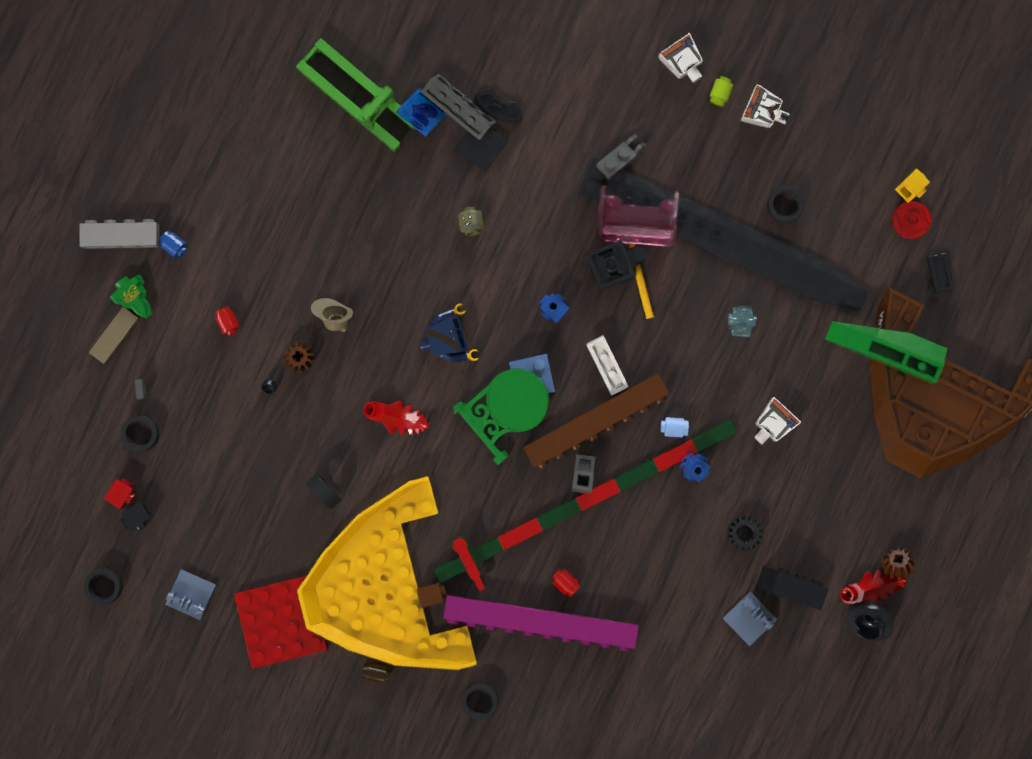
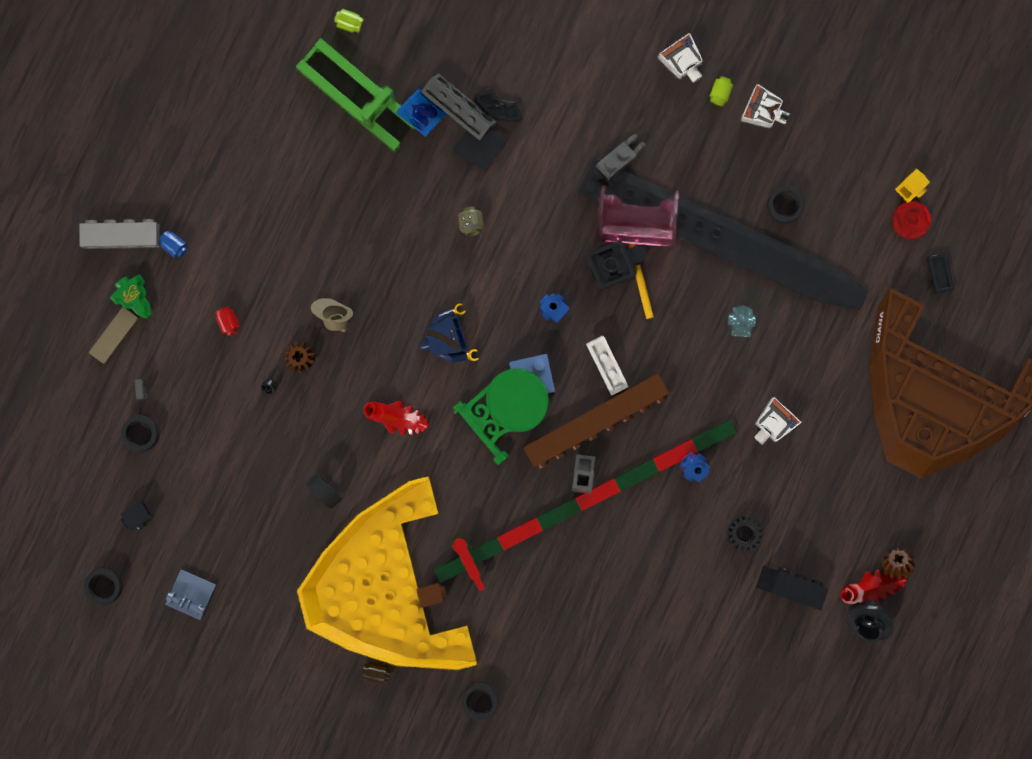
(120, 493): red brick -> none
(276, 624): red plate -> none
(348, 21): none -> lime brick
(540, 622): magenta brick -> none
(565, 582): red brick -> none
(675, 427): light blue brick -> none
(750, 619): sand blue hinge -> none
(893, 348): green wedge -> none

